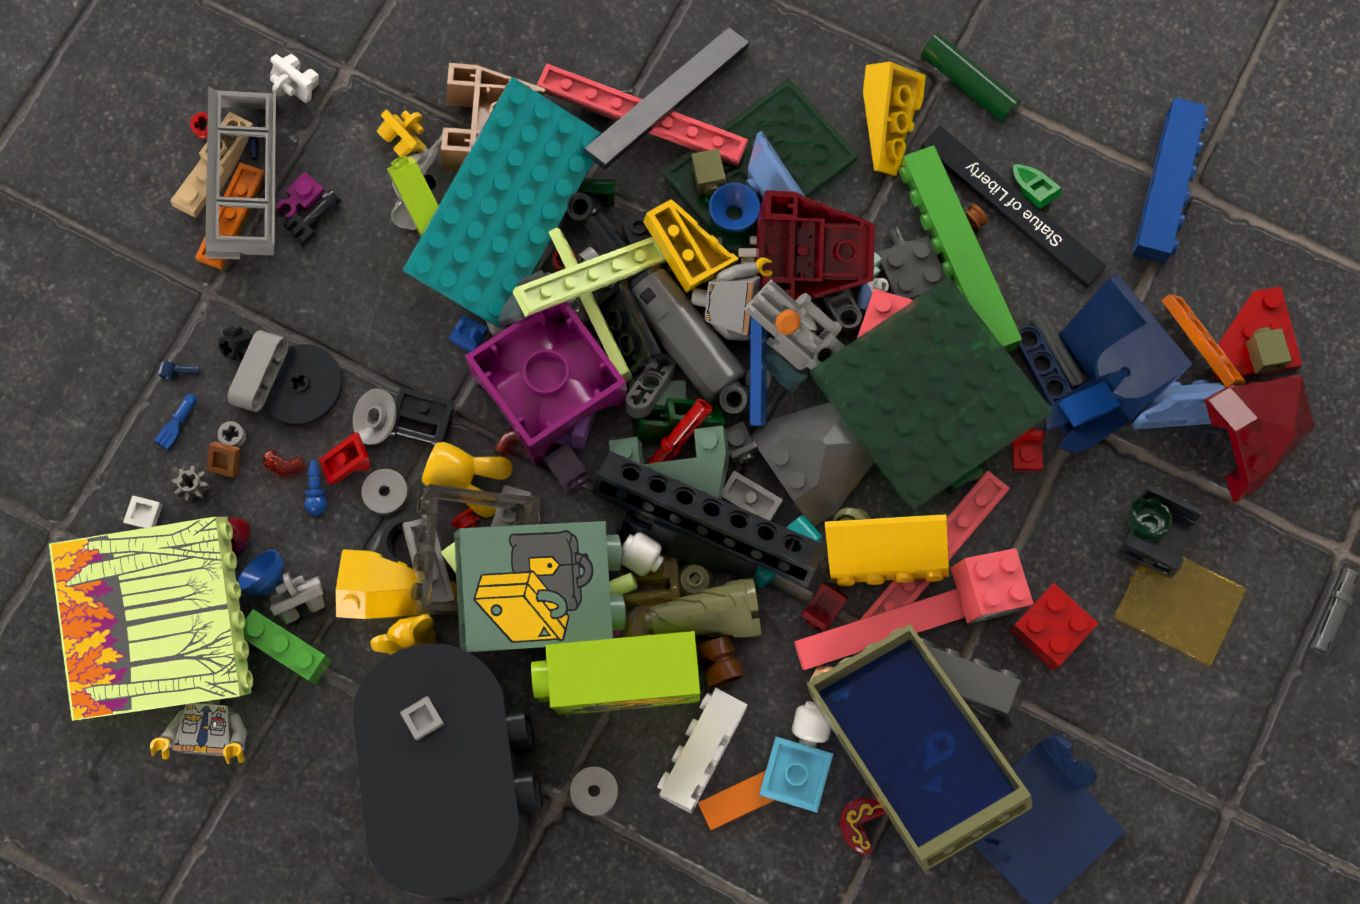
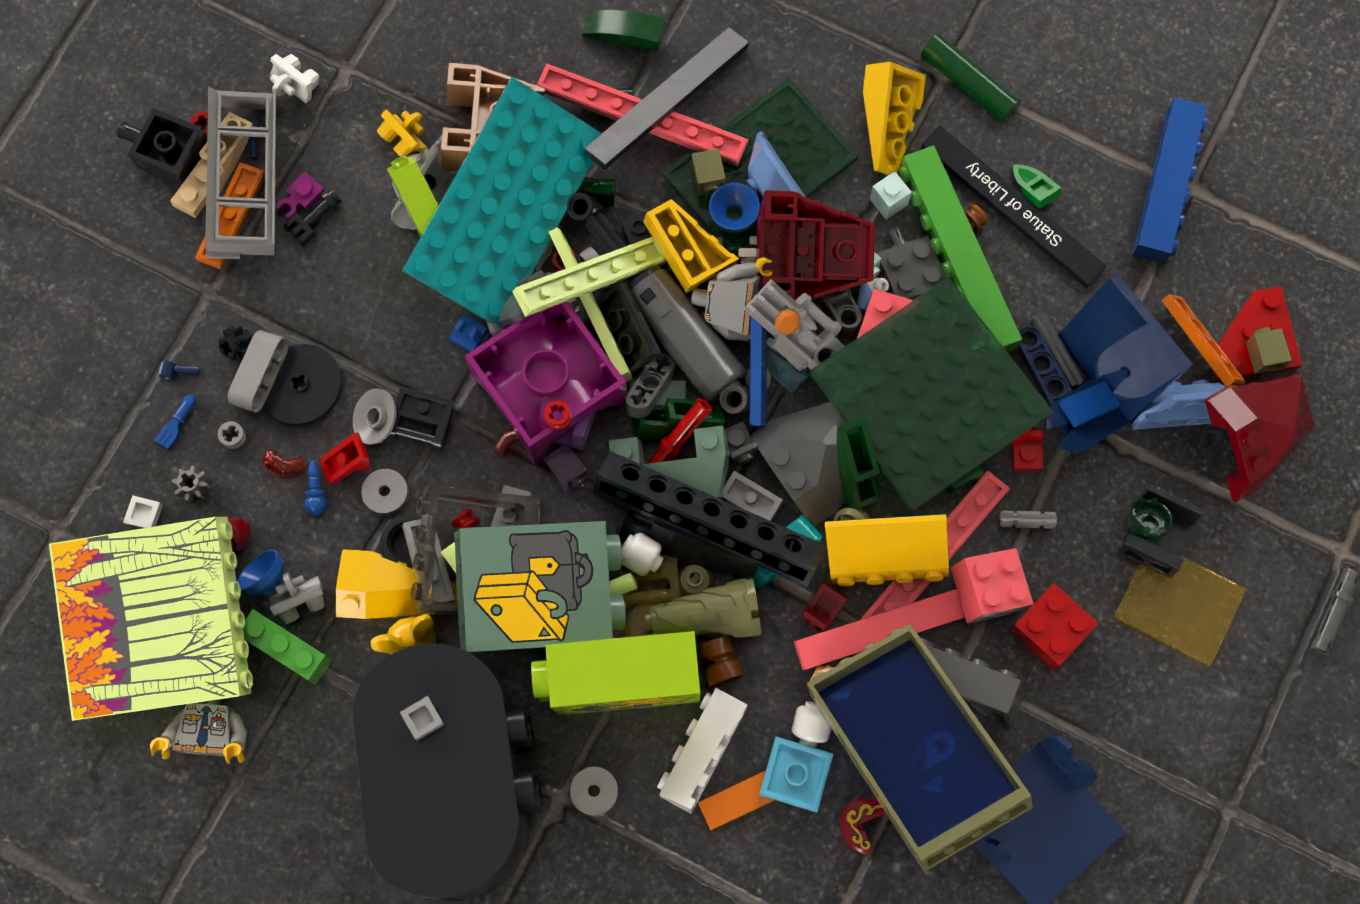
(165, 145): none -> black brick
(223, 459): dark orange plate -> none
(456, 468): yellow piece -> none
(560, 406): none -> red bush
(625, 29): none -> dark green slope
(857, 464): none -> dark green slope
(890, 195): none -> light aqua brick
(1028, 519): none -> light grey axle

